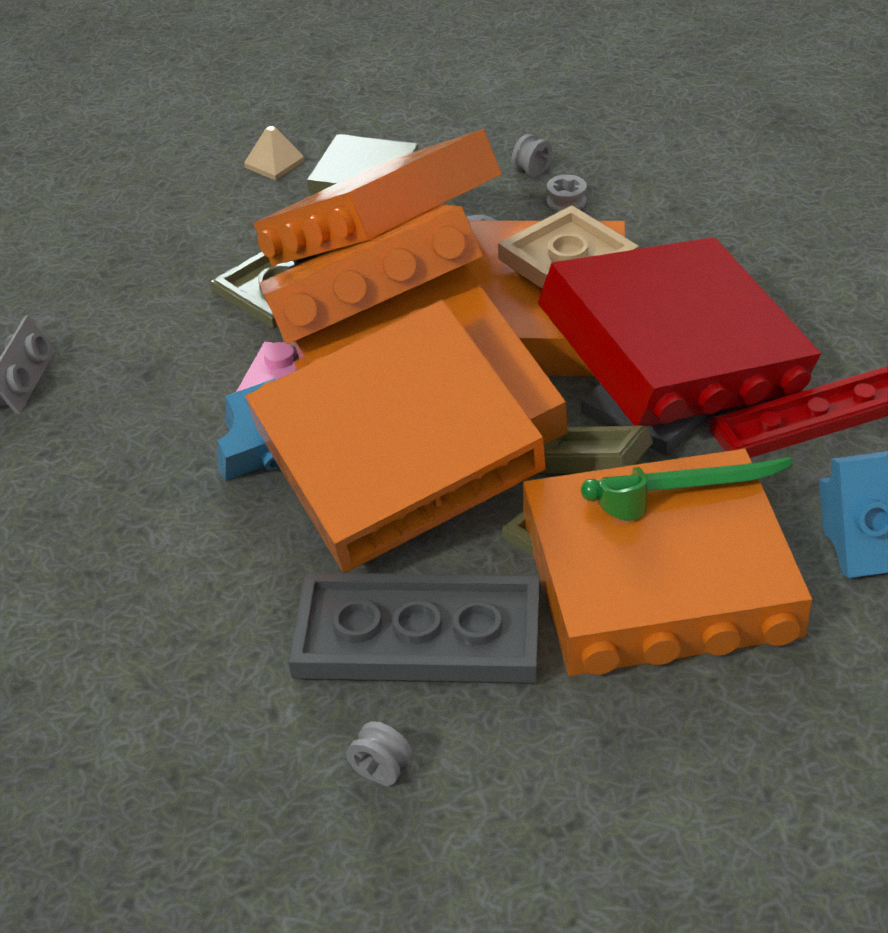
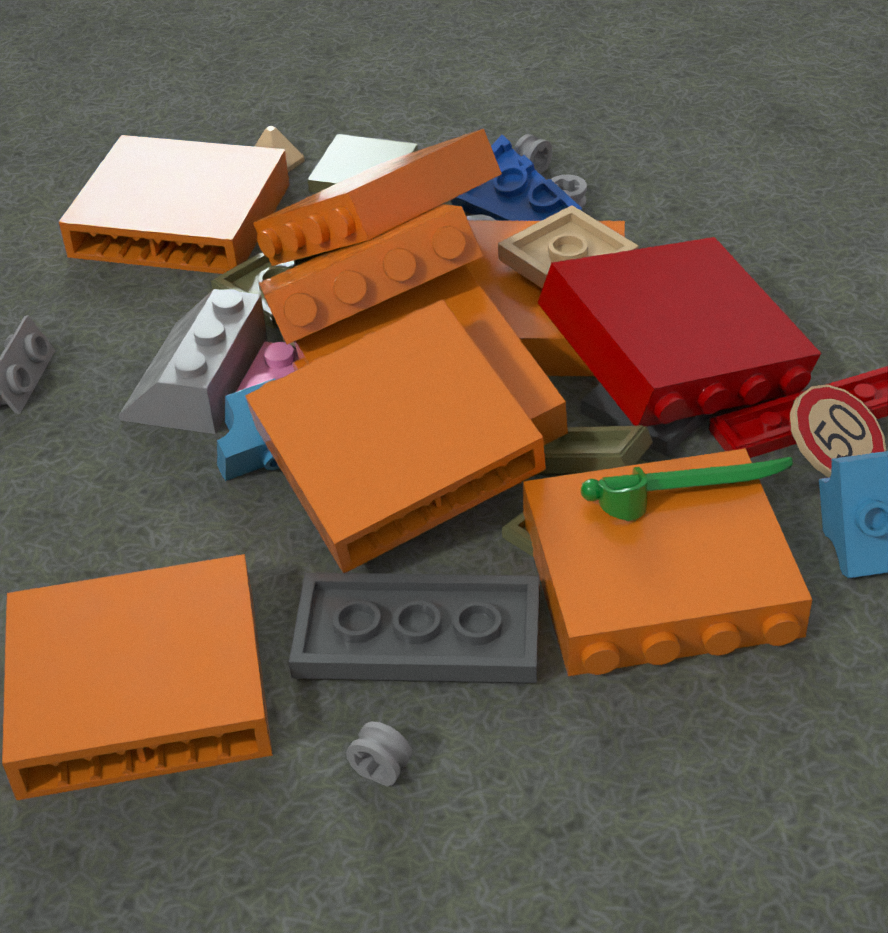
(132, 677): none -> orange brick
(175, 204): none -> brick
(200, 364): none -> light grey slope
(516, 193): none -> blue wing
(833, 425): none -> piece

